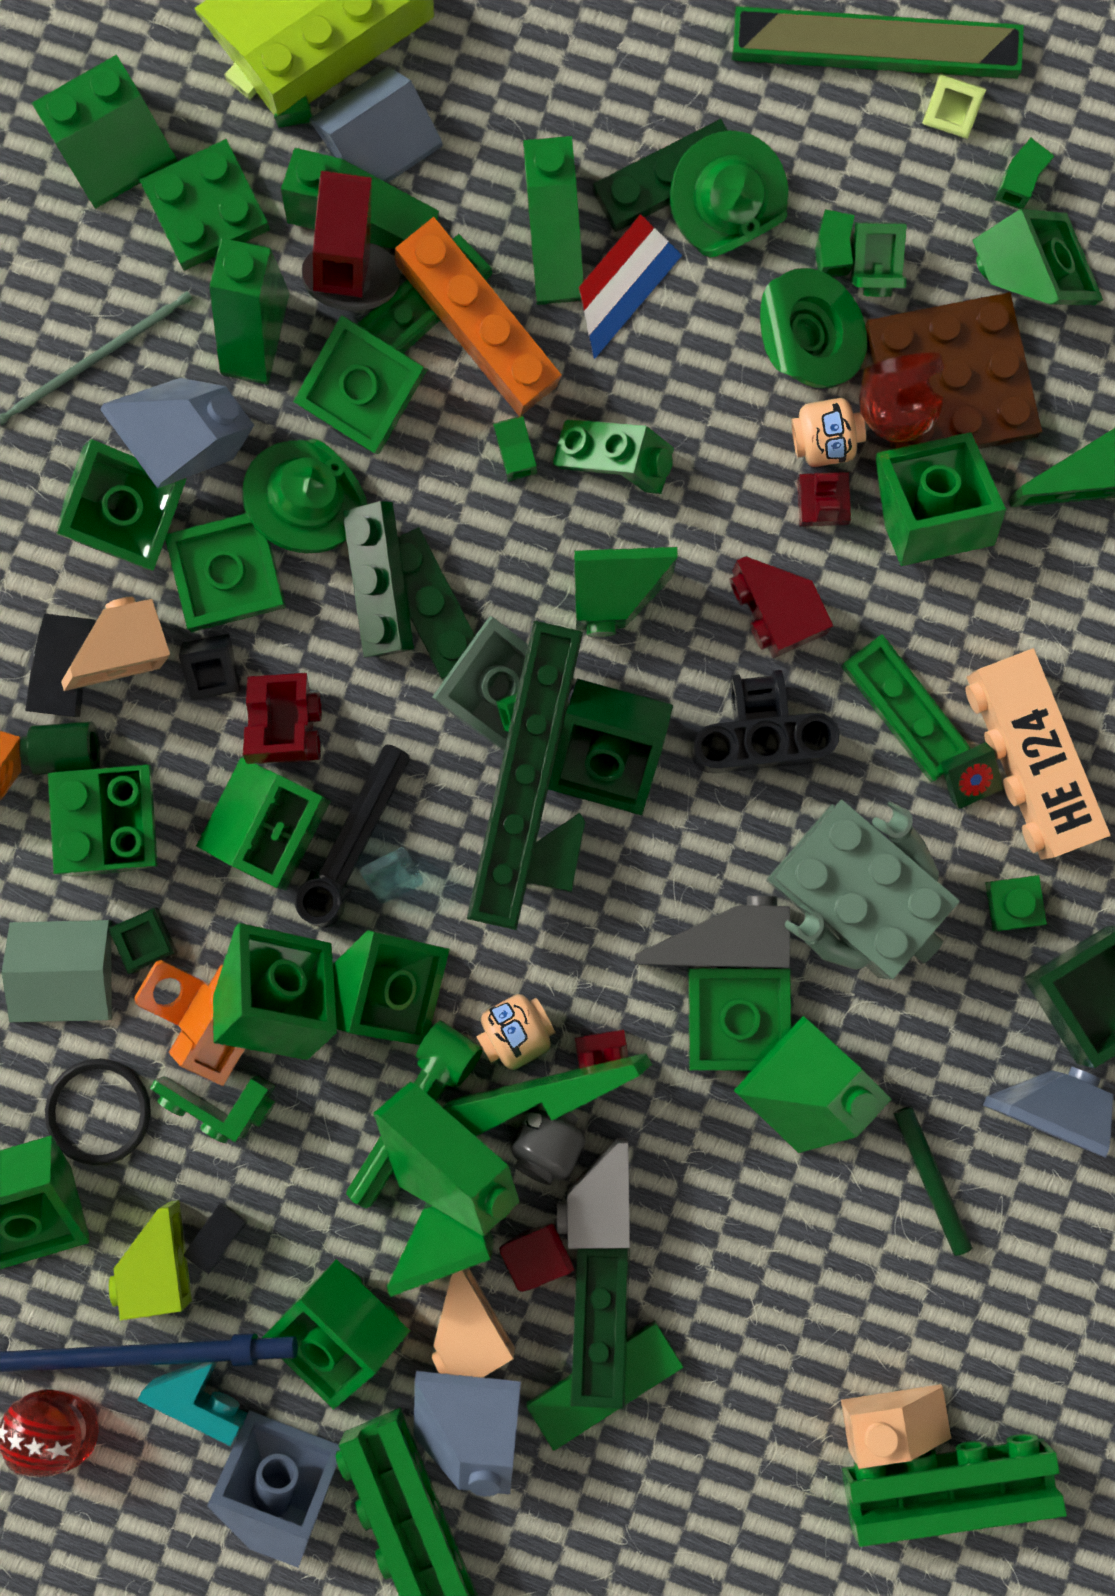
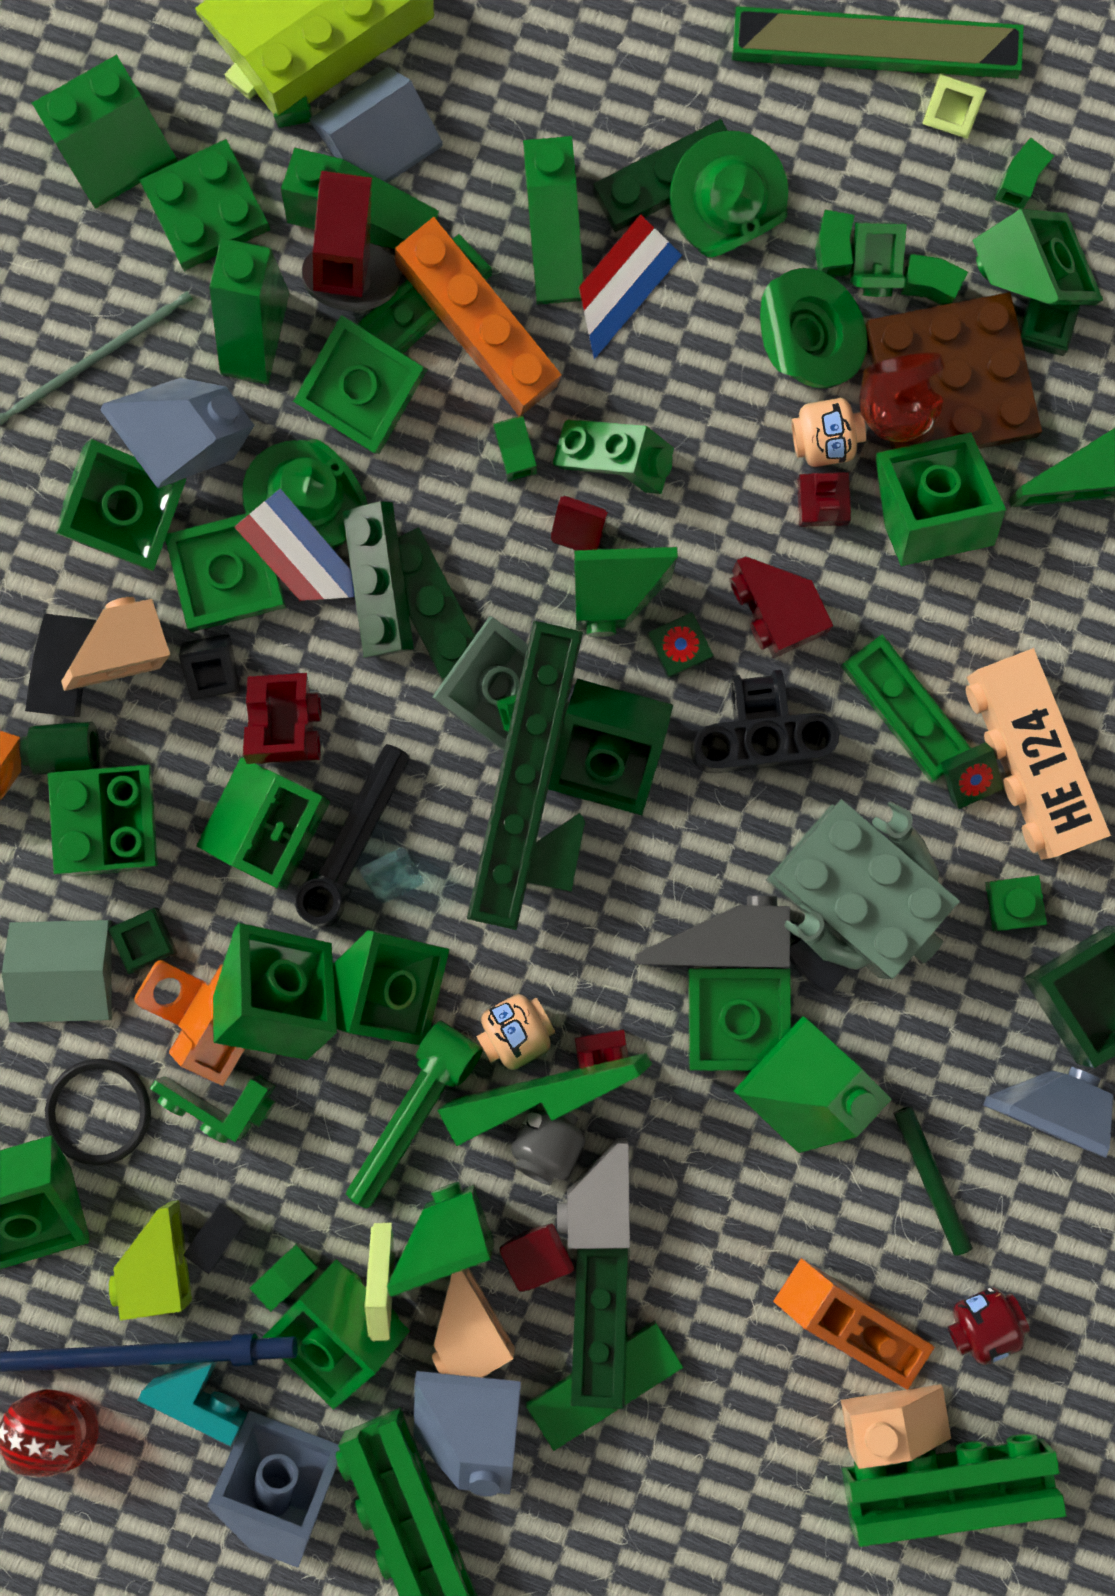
(283, 1277): none -> green piece
(296, 550): none -> sticker
(380, 1270): none -> yellowish green tile
(444, 1161): green slope -> none
(578, 524): none -> dark red slope
(680, 645): none -> dark green tile
(814, 969): none -> black piece
(853, 1324): none -> orange slope
(933, 279): none -> green piece
(988, 1326): none -> dark red head
(1048, 326): none -> dark green tile

